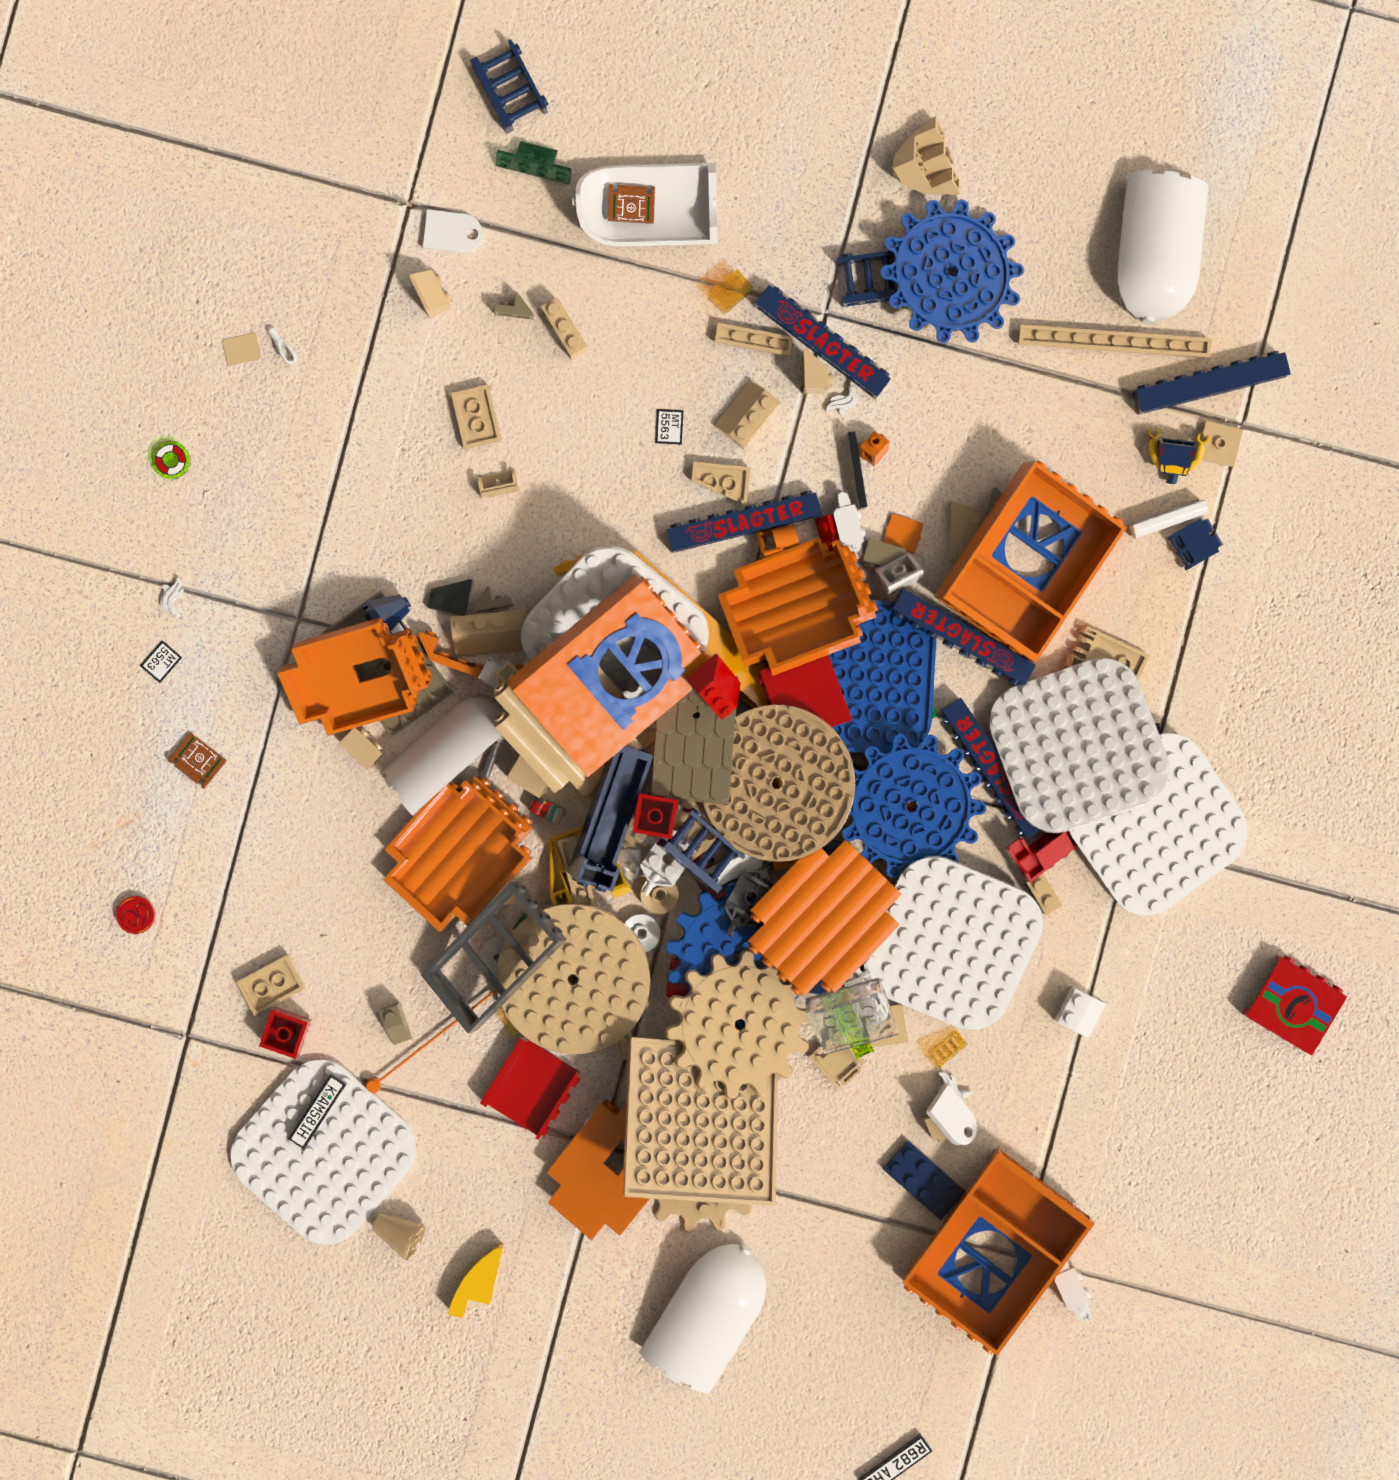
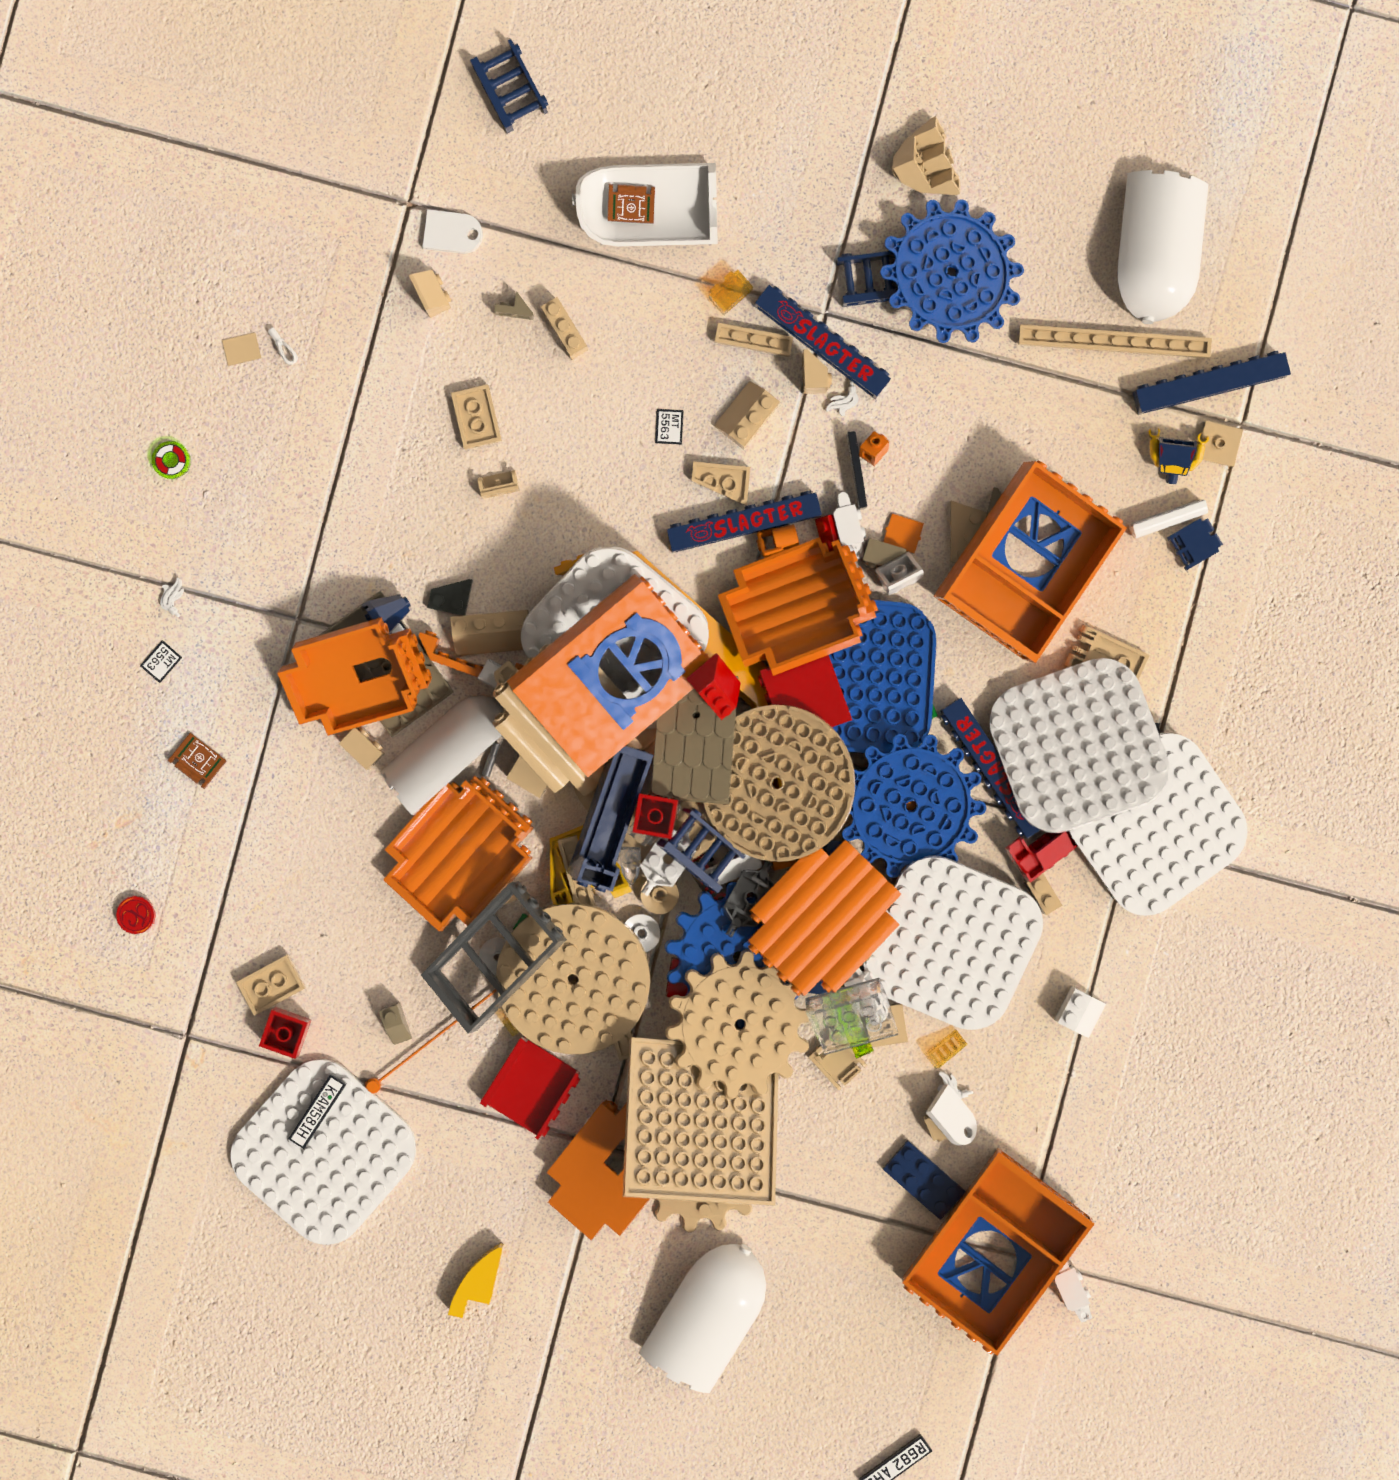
(399, 1233): tan cone -> none
(486, 602): dark tan slope -> none
(534, 161): clear green bracket -> none
(547, 810): leg -> none
(961, 637): dark blue brick -> none
(1296, 1005): red panel -> none

